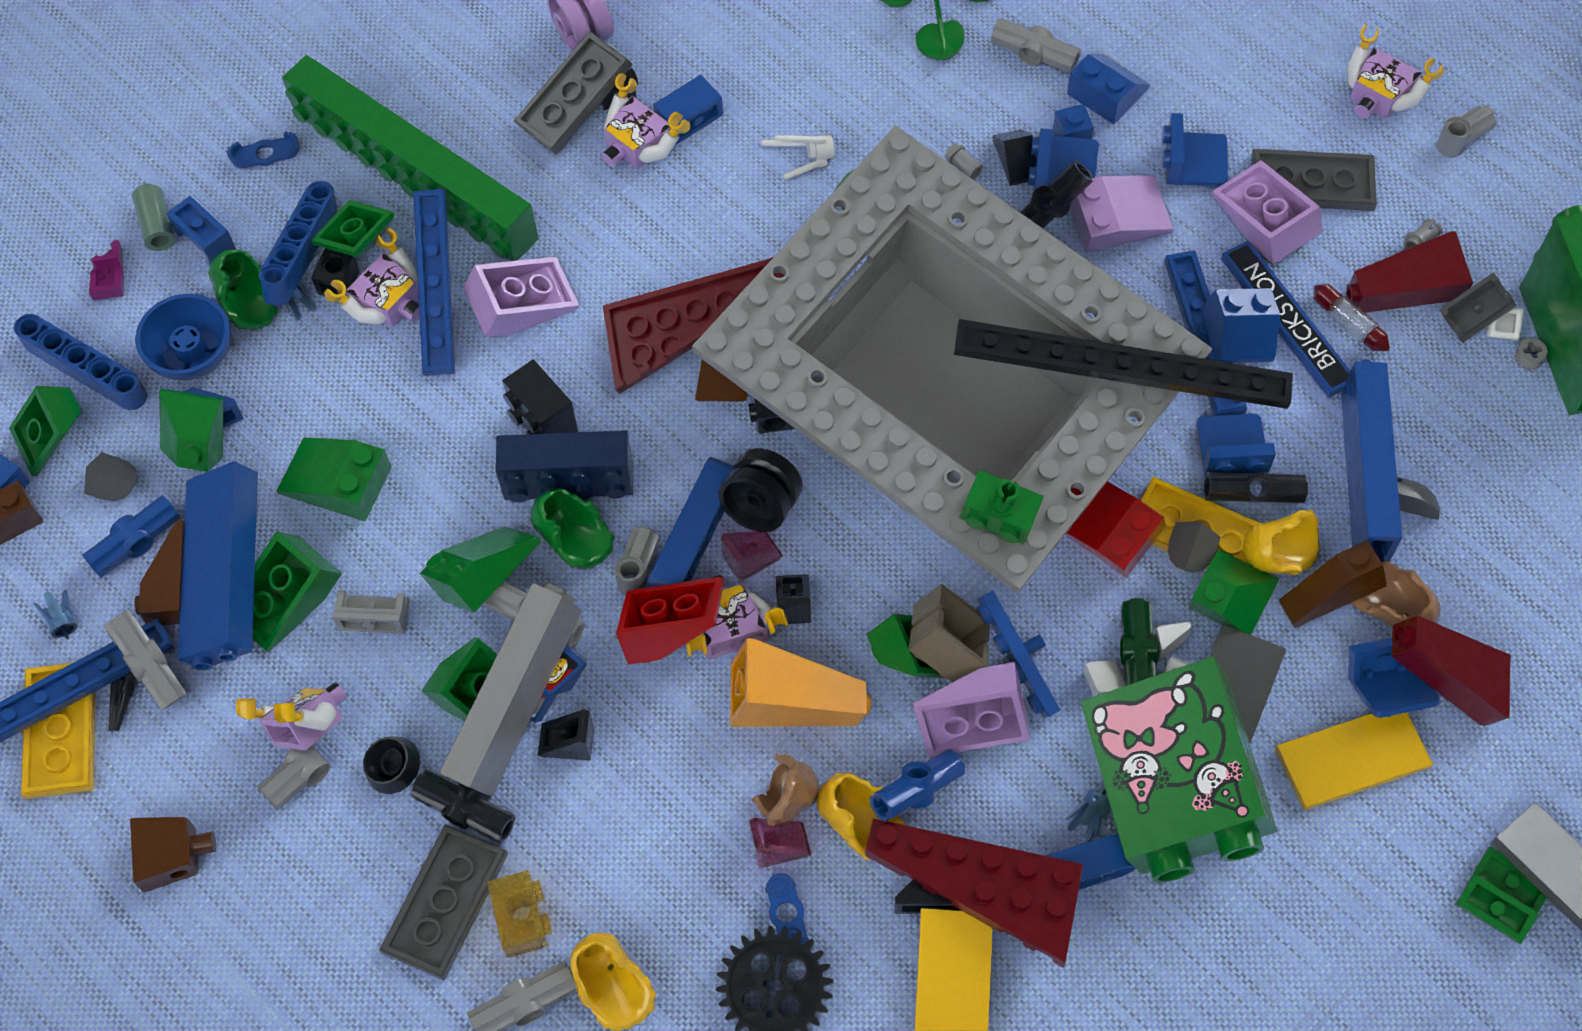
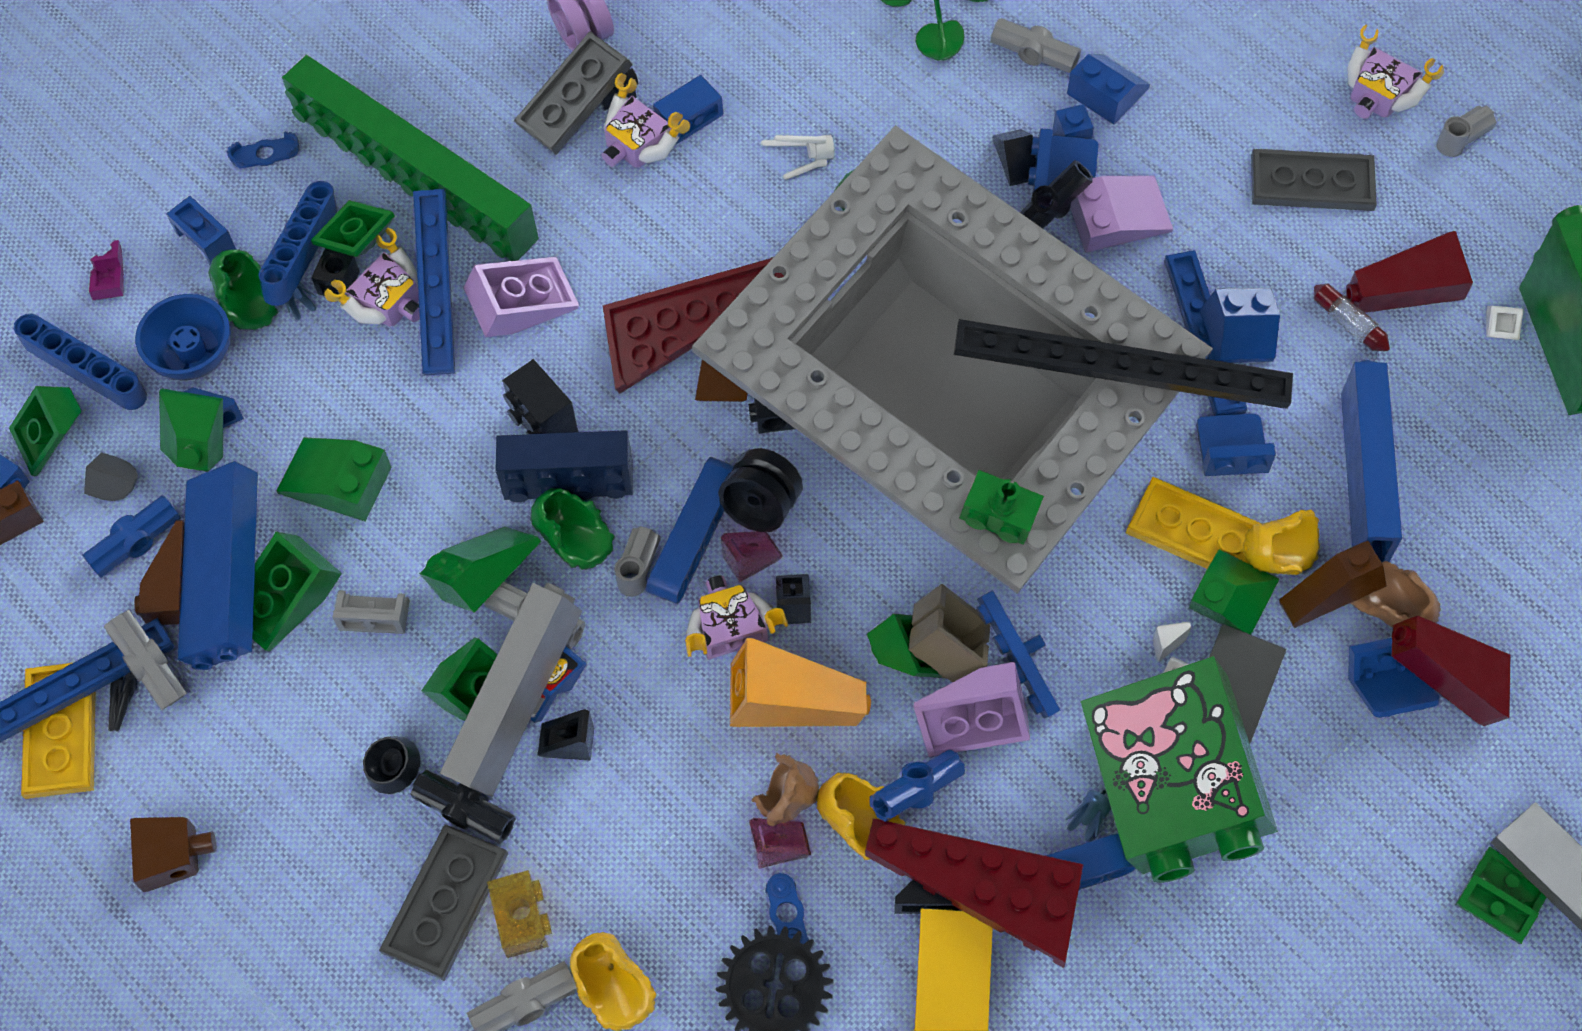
(60, 622): flat silver piece -> none
(152, 217): sand green brick -> none
(299, 719): torso -> none
(299, 770): light grey piece -> none
(667, 617): red slope -> none
(963, 161): light grey pin -> none
(1103, 676): white slope -> none
(1117, 528): red slope -> none
(1137, 643): dark green piece -> none
(1192, 546): dark grey brick -> none
(1193, 157): blue bracket -> none
(1236, 487): black piece -> none
(1269, 211): lavender slope -> none
(1294, 324): tile -> none
(1352, 758): yellow tile -> none
(1417, 499): dark grey brick -> none
(1422, 234): light grey pin -> none
(1478, 307): dark grey hinge -> none
(1534, 346): light grey bush -> none

